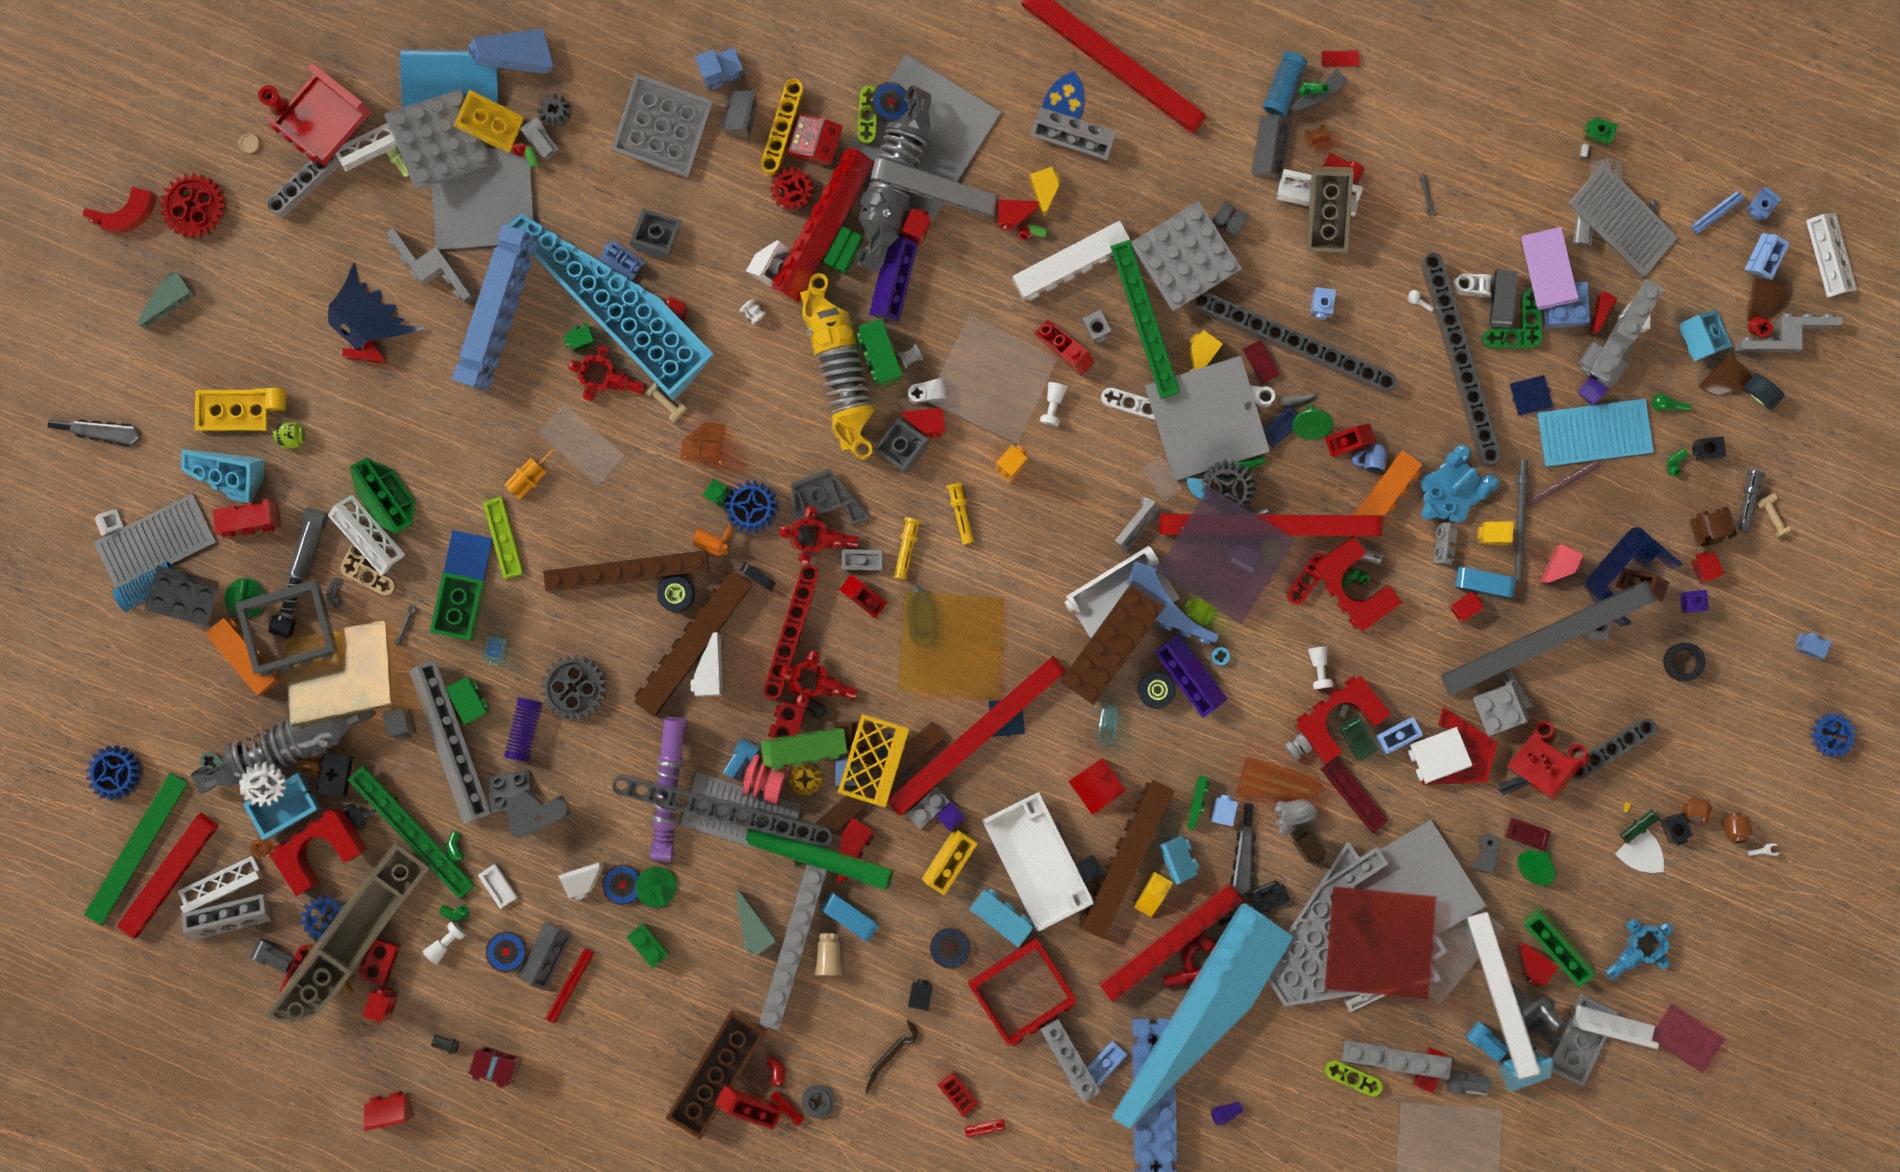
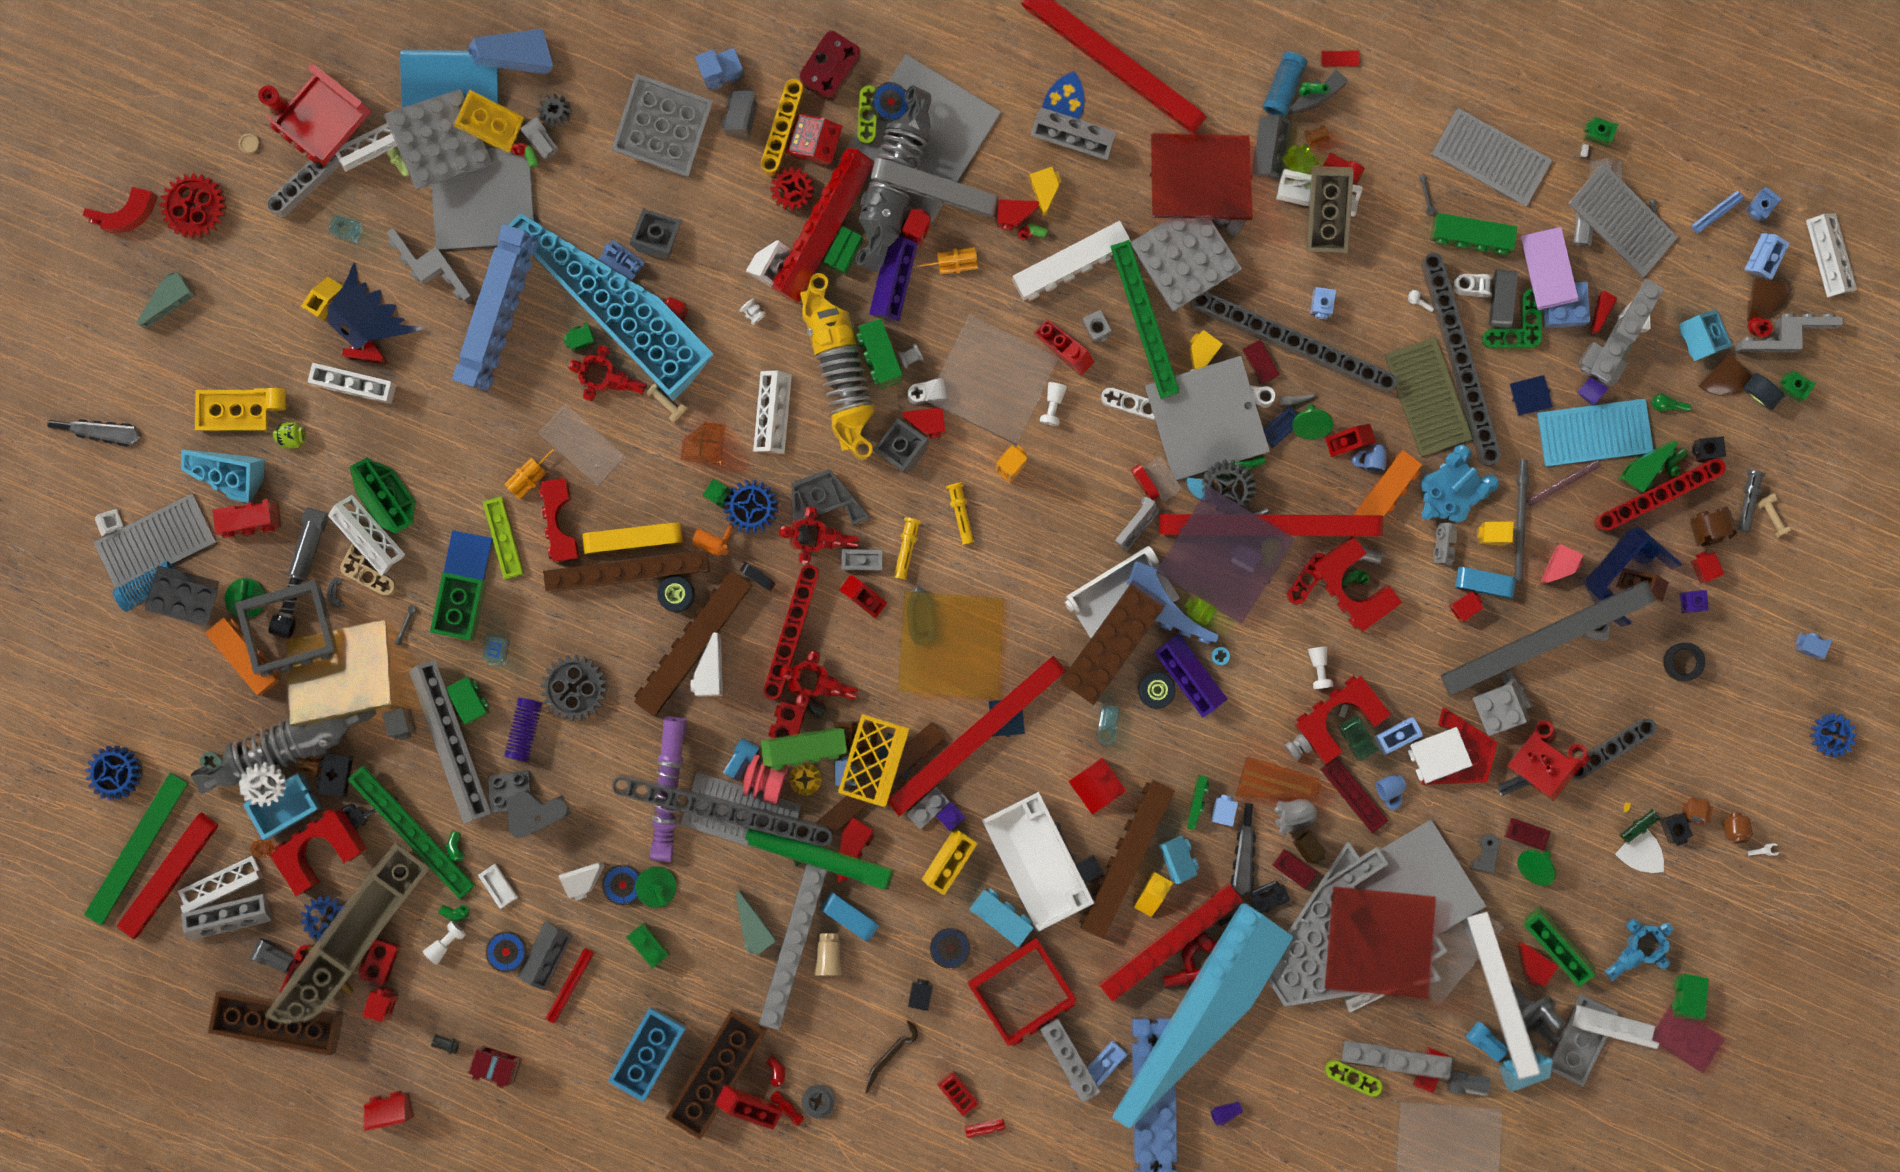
(244, 1018): none -> reddish brown brick
(320, 297): none -> yellow slope
(351, 383): none -> white brick
(353, 232): none -> clear light blue brick
(555, 496): none -> red arch
(632, 538): none -> yellow beam
(647, 1054): none -> dark azure brick
(776, 412): none -> white fence
(835, 69): none -> dark red axle
(956, 260): none -> light orange piece
(1145, 482): none -> red beam
(1201, 176): none -> clear red piece
(1294, 869): none -> dark red tile
(1299, 159): none -> clear neon green brick
(1390, 788): none -> medium blue piece
(1428, 397): none -> olive window
(1473, 233): none -> green brick
(1491, 157): none -> light grey window
(1643, 469): none -> green slope
(1669, 493): none -> red beam
(1690, 997): none -> green brick
(1788, 386): none -> green brick

